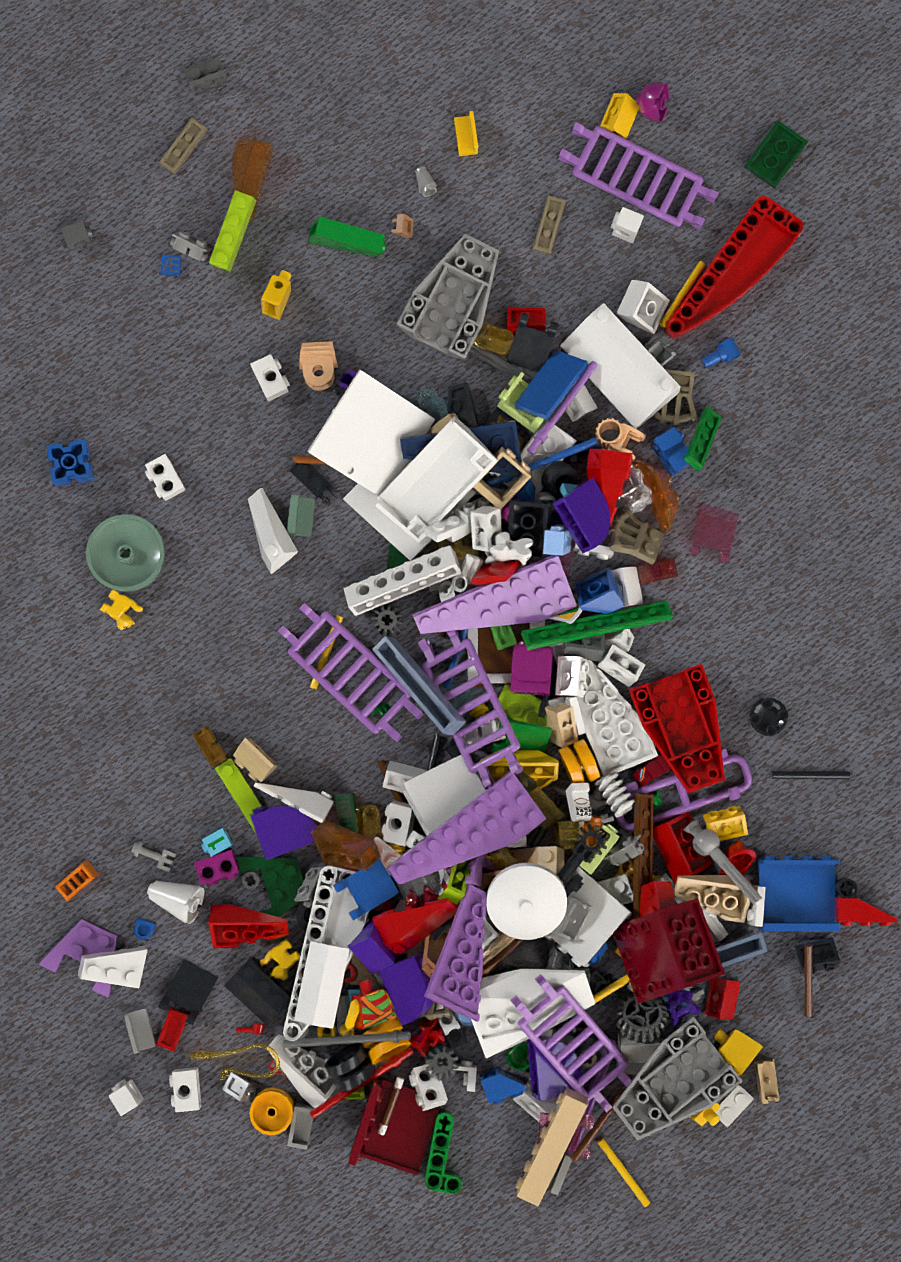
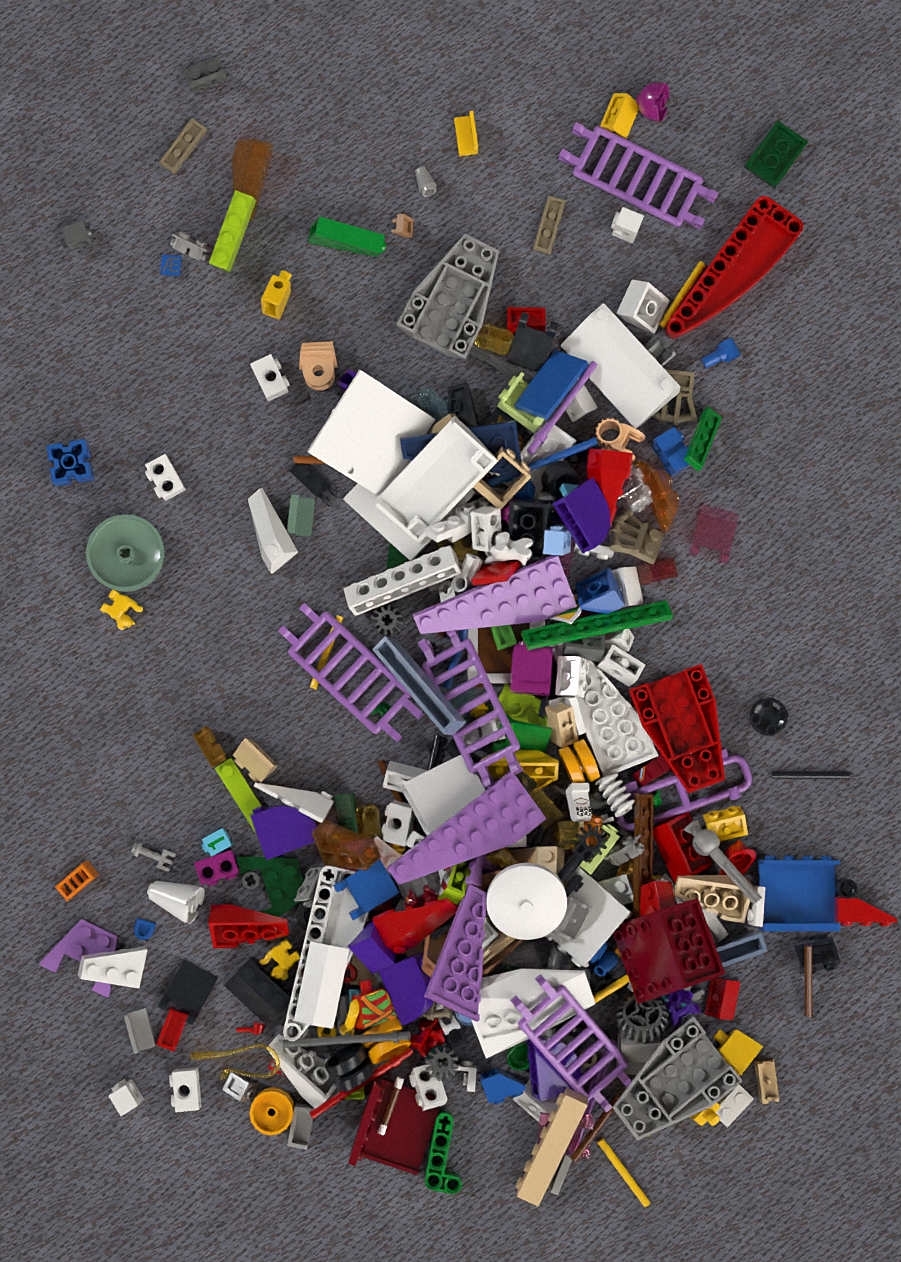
(606, 963): none -> blue cone

